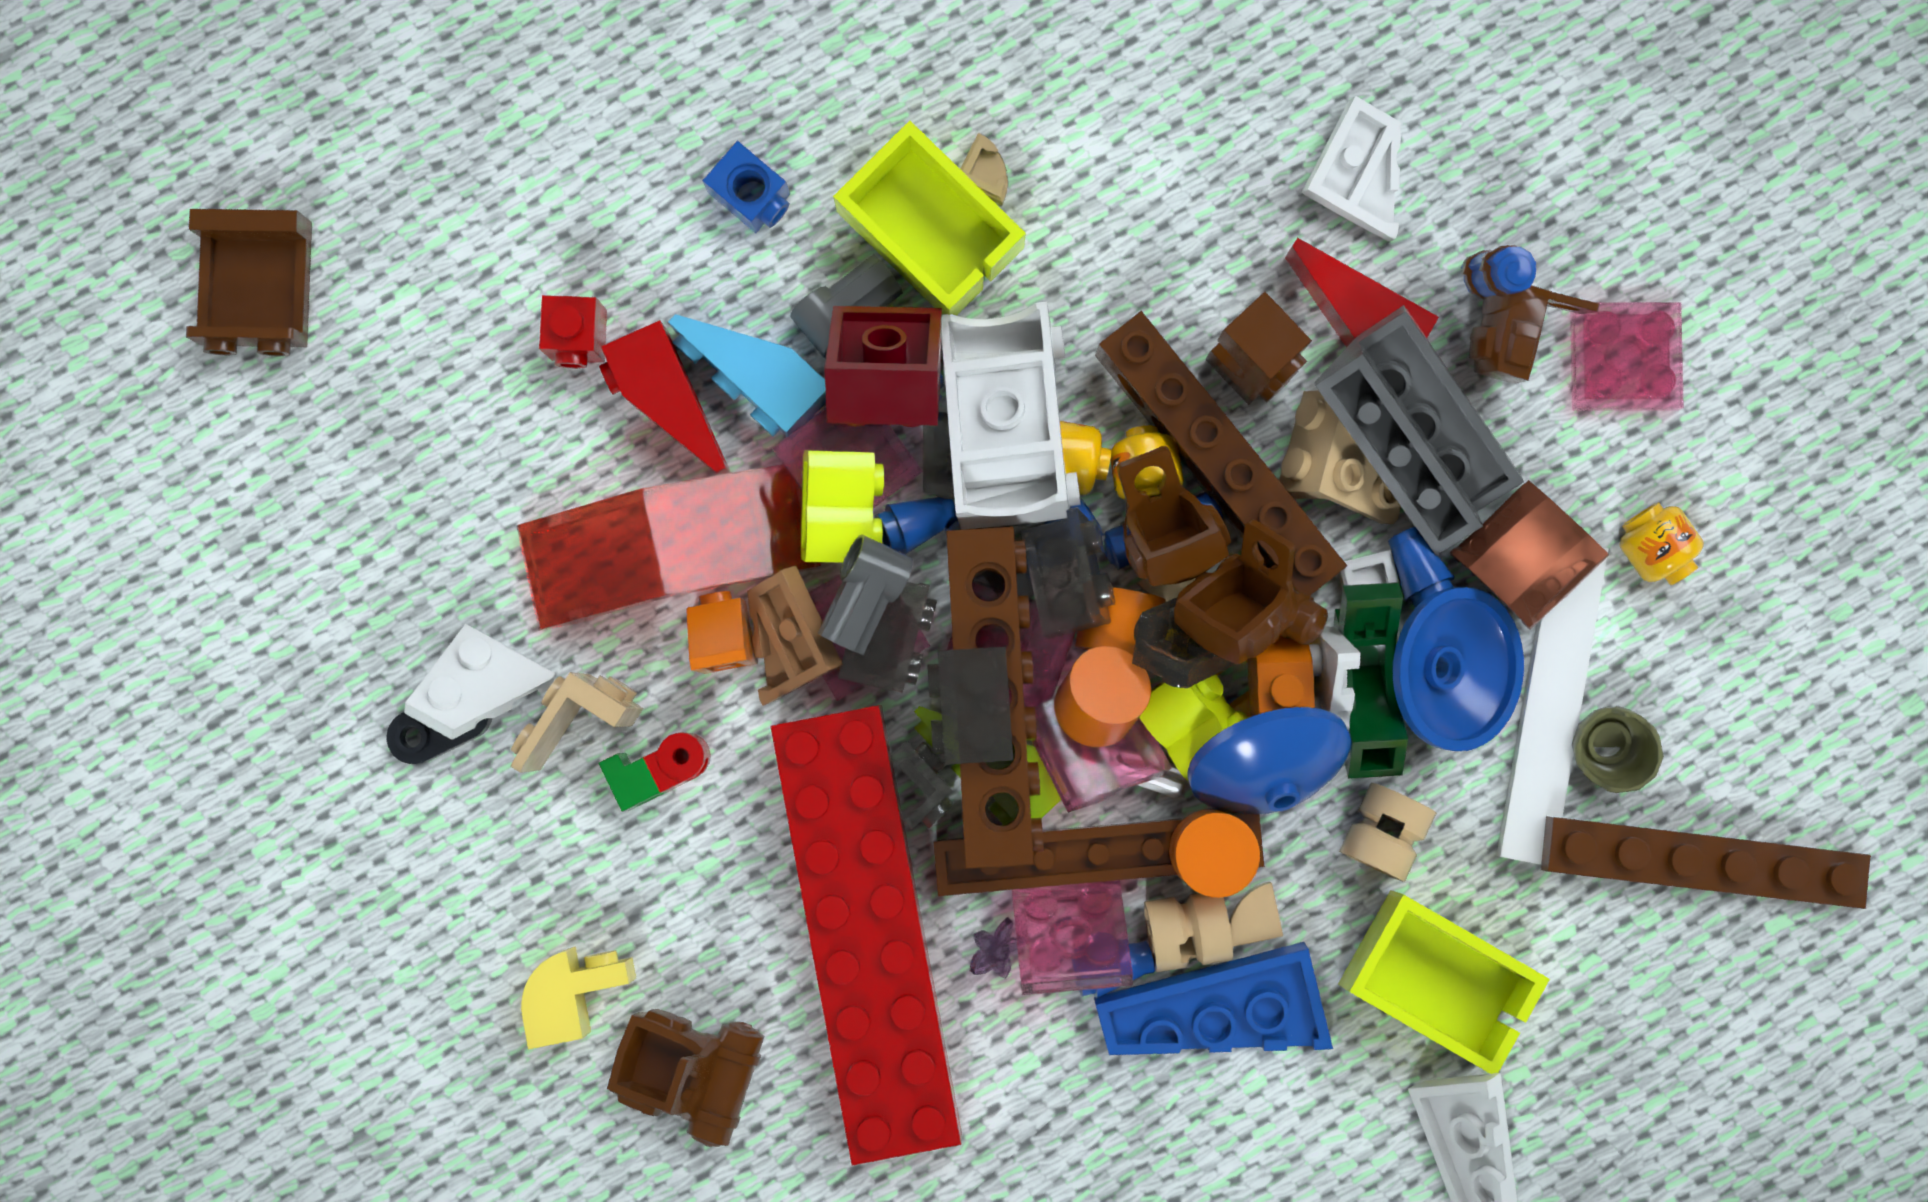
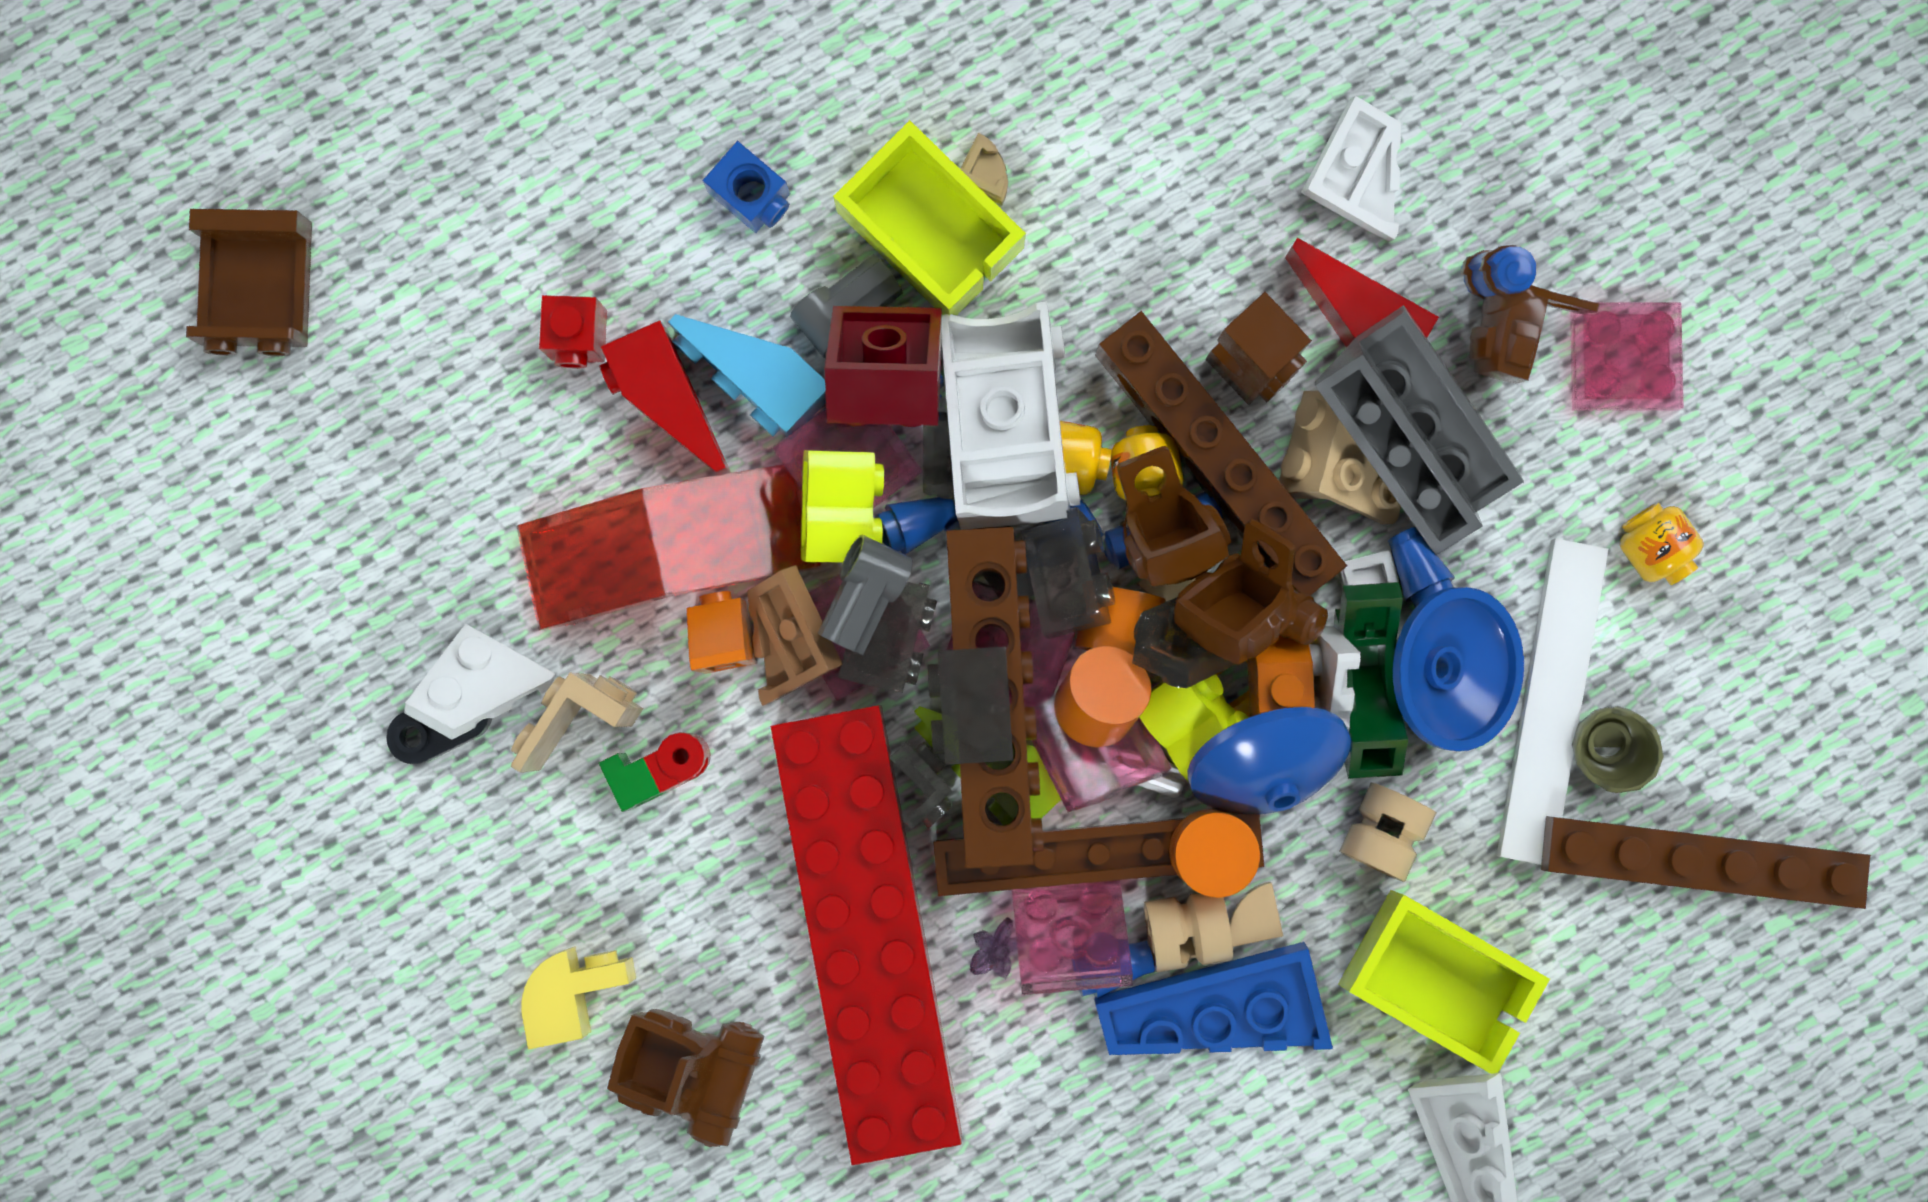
(1530, 554): copper slope -> none

